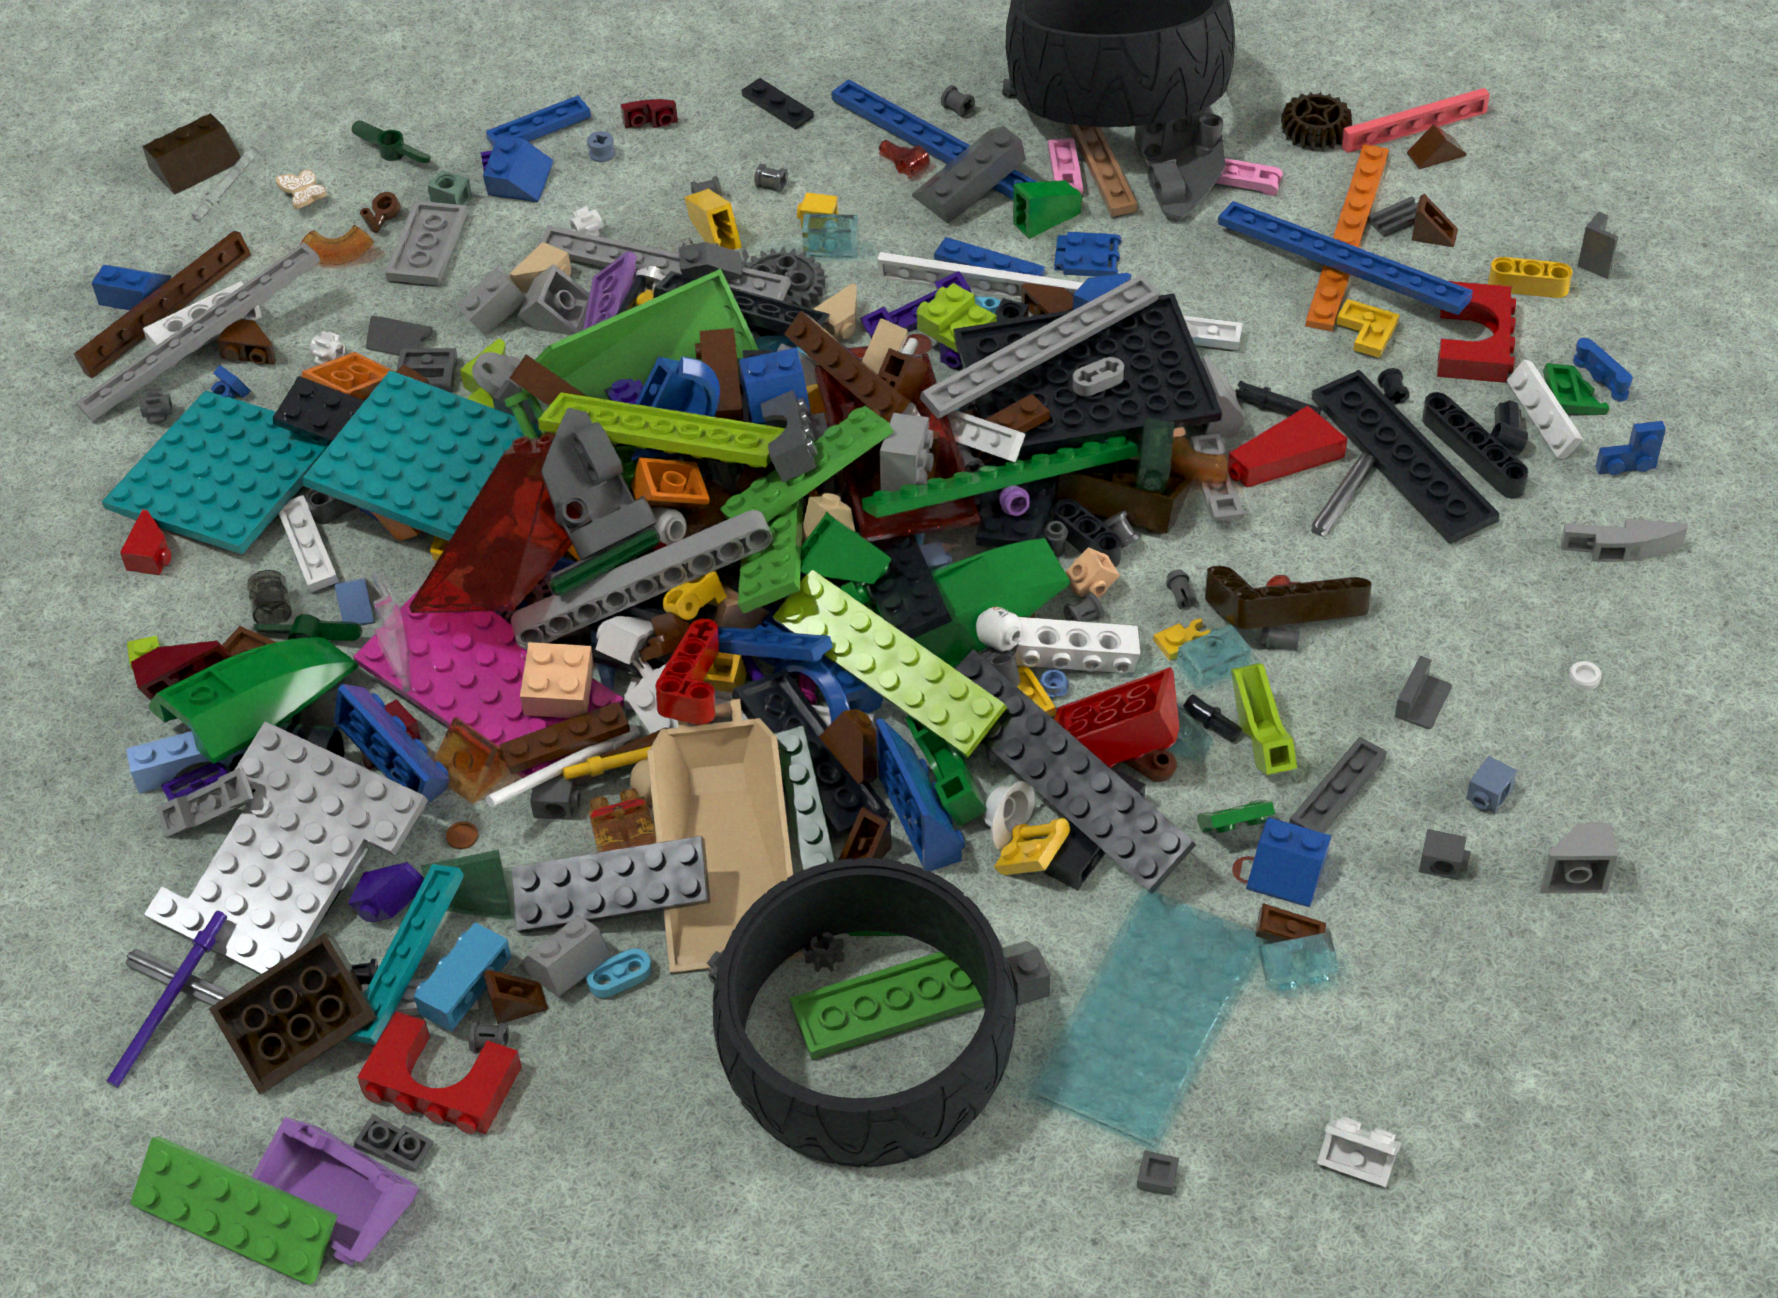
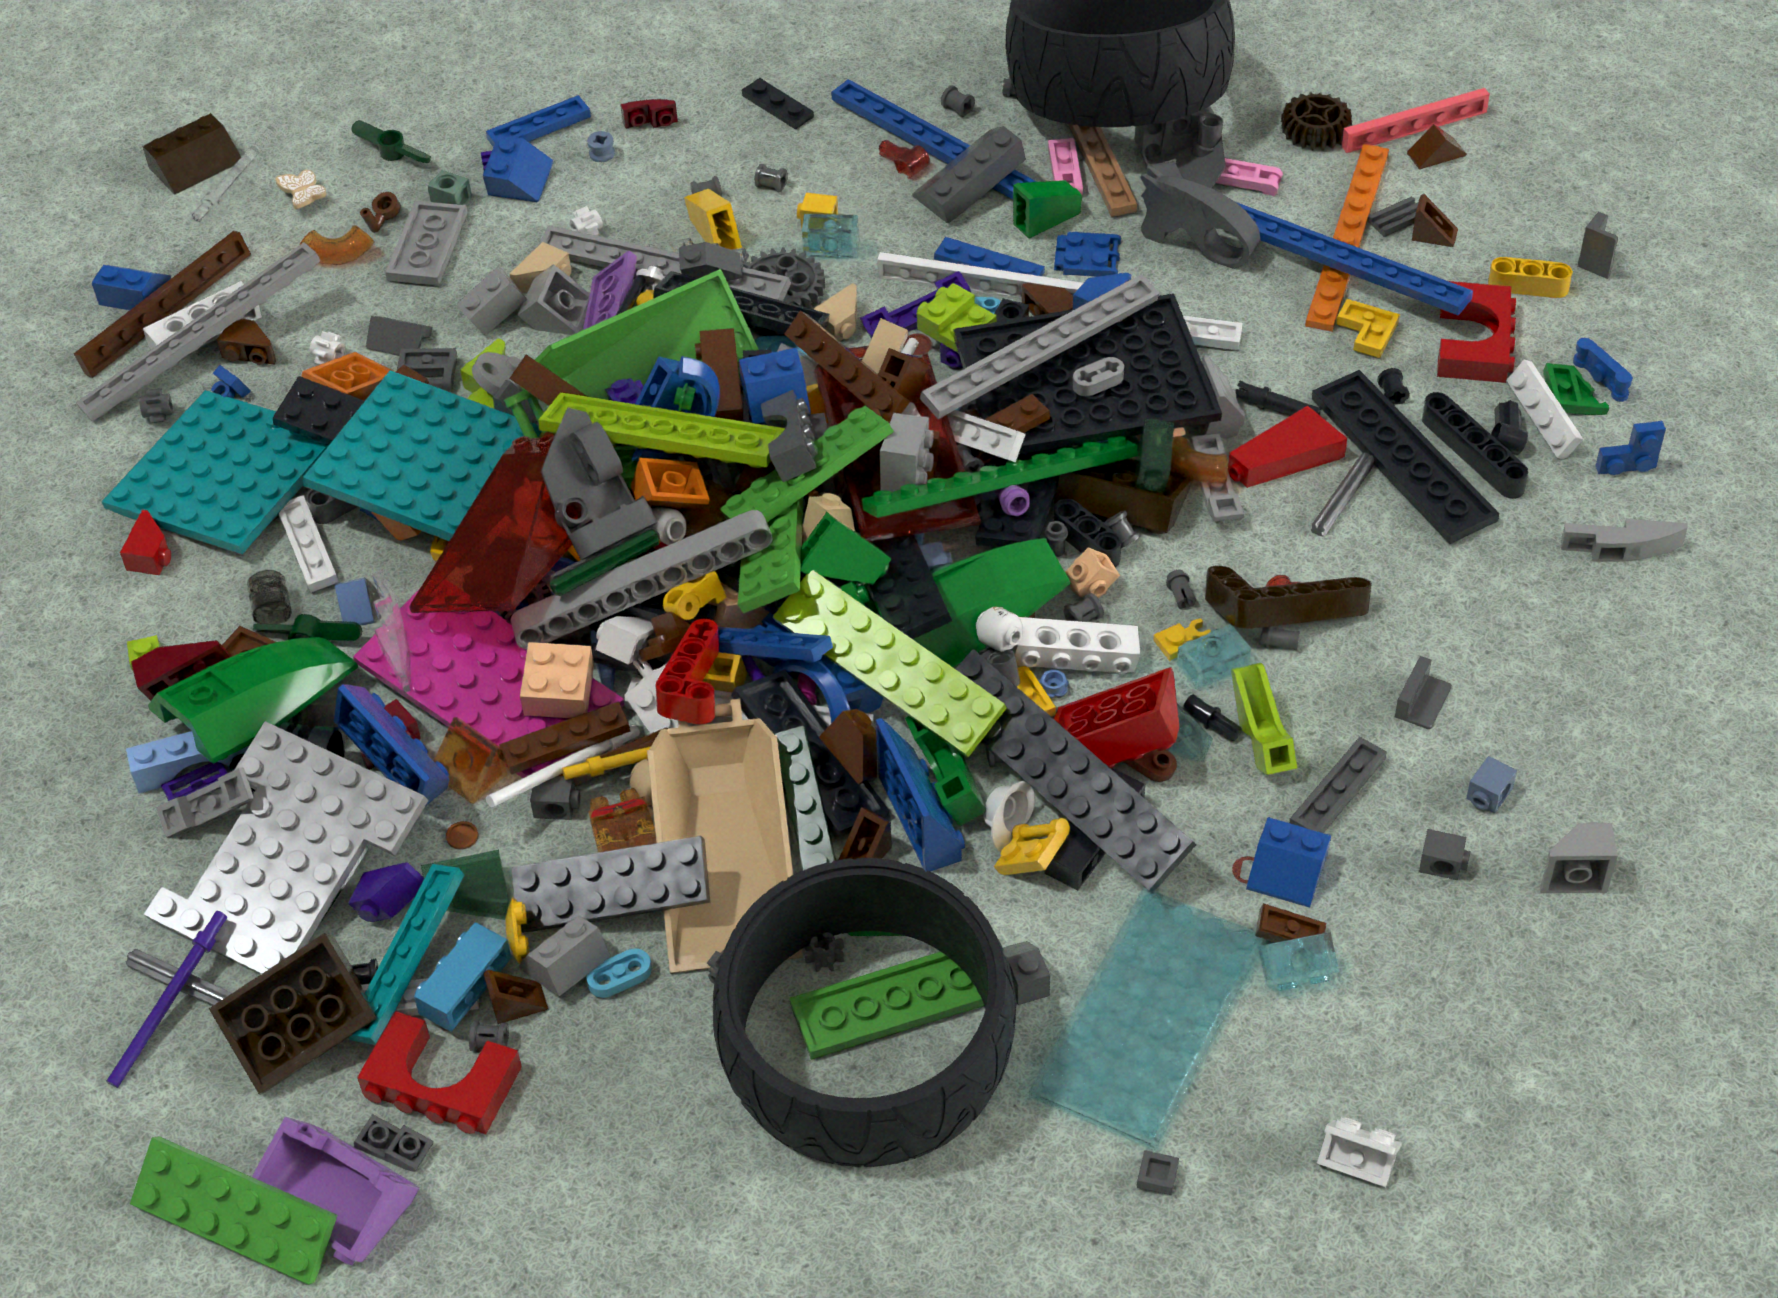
(517, 942): none -> yellow dish
(685, 397): none -> green plate
(1200, 211): none -> dark grey animal
(1225, 819): green plate -> none
(1584, 675): white tile -> none

